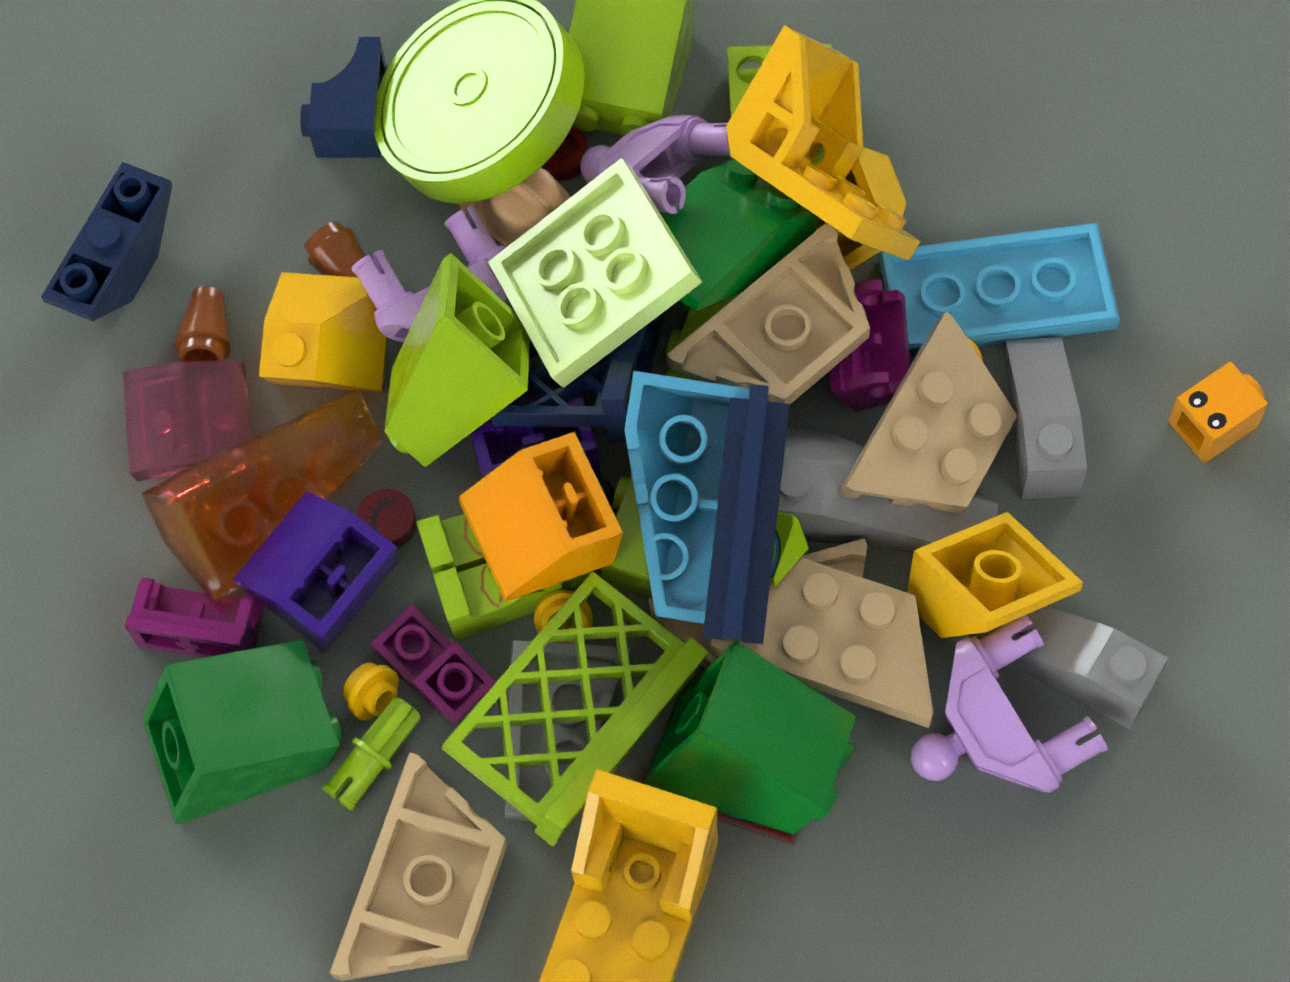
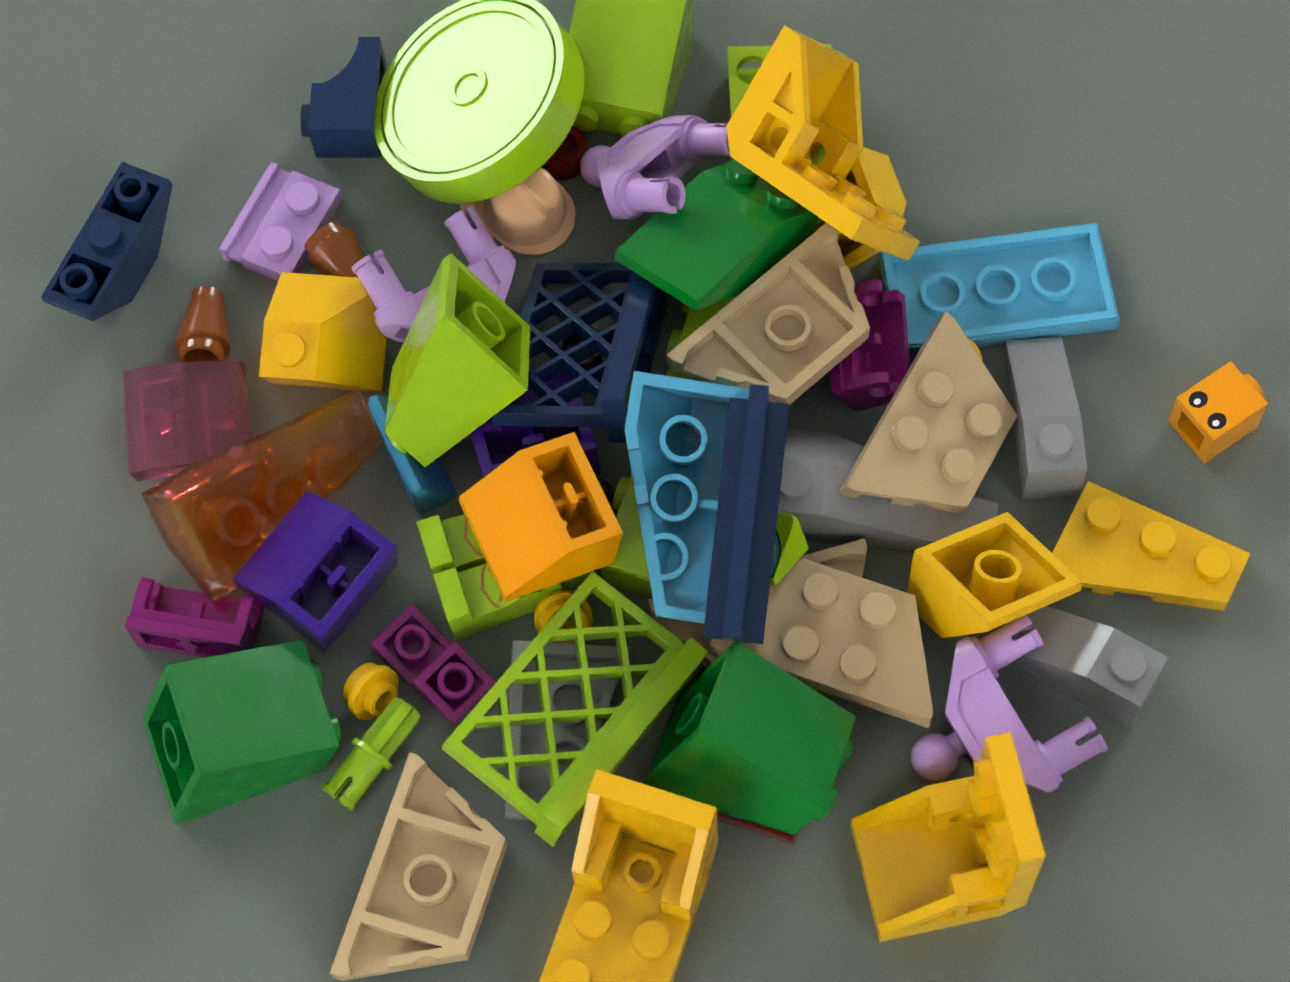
(279, 221): none -> lavender plate
(389, 515): dark red tile -> none
(425, 486): none -> dark azure slope
(593, 273): yellowish green plate -> none
(952, 848): none -> yellow bracket
(1141, 552): none -> yellow wing

